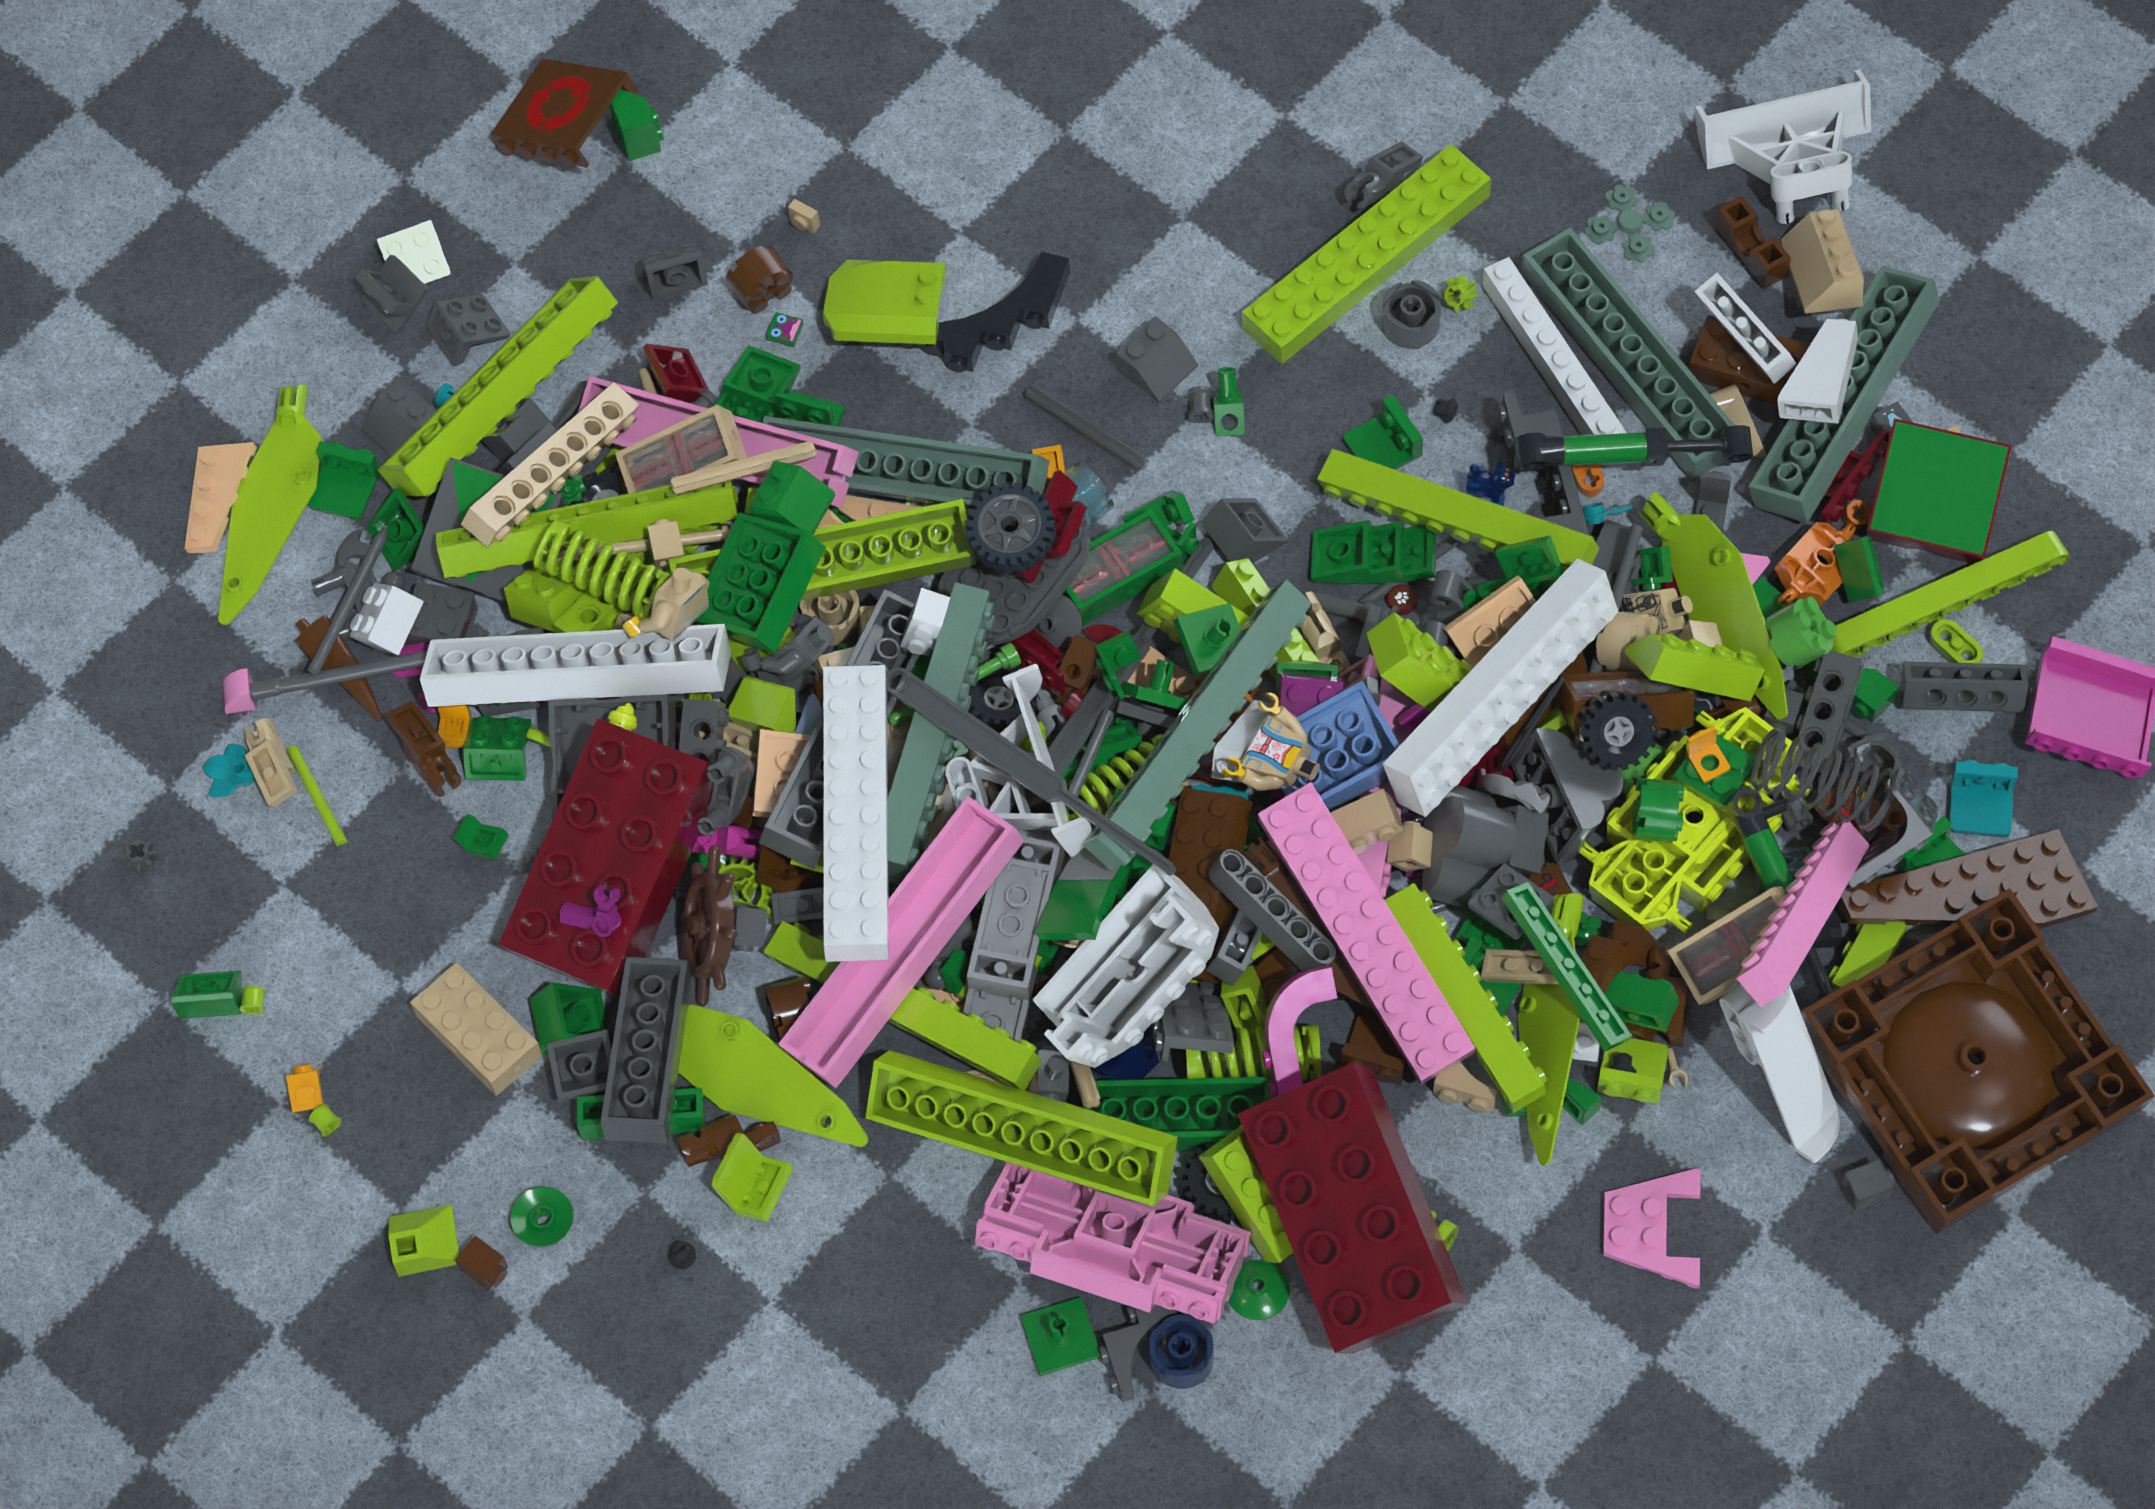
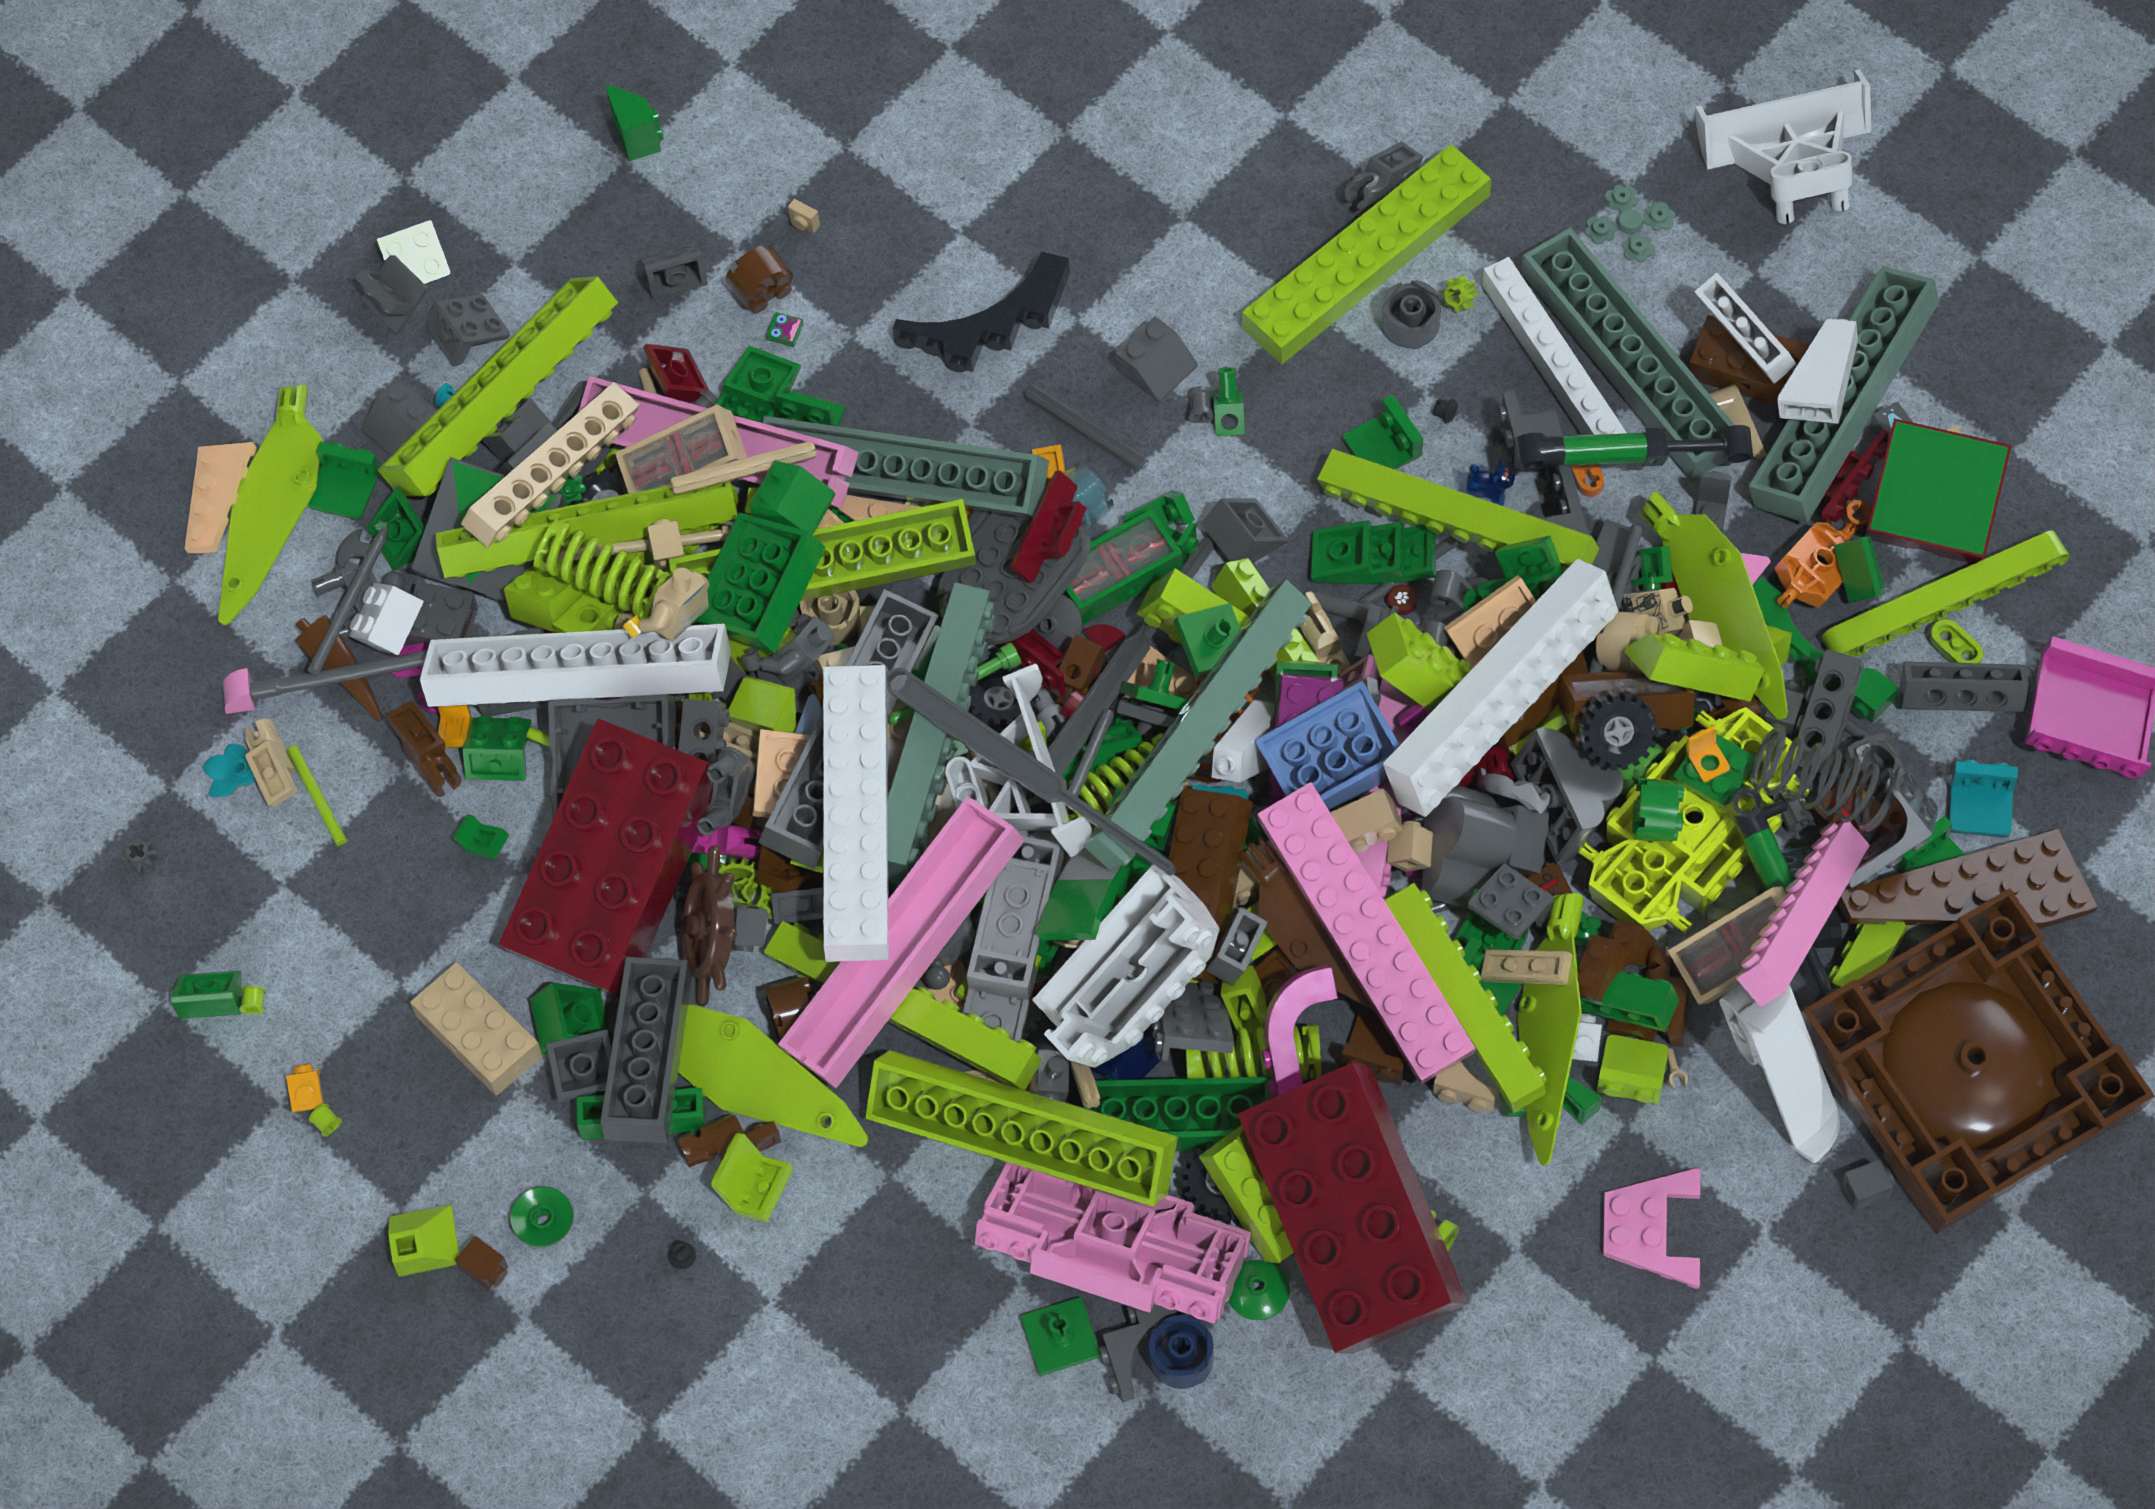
(558, 111): reddish brown panel -> none
(602, 920): magenta bar -> none
(623, 717): neon yellow plate -> none
(885, 301): lime wedge -> none
(925, 622): white brick -> none
(956, 971): green tile -> none
(1010, 507): wheel -> none
(1115, 655): green bracket -> none
(1265, 898): dark grey beam -> none
(1275, 753): torso -> none
(1531, 724): black piece -> none
(1566, 966): green plate -> none
(1595, 512): teal plate -> none
(1623, 1062): black piece -> none
(1763, 258): reddish brown arch -> none
(1800, 633): bright green brick -> none
(1823, 263): tan slope -> none

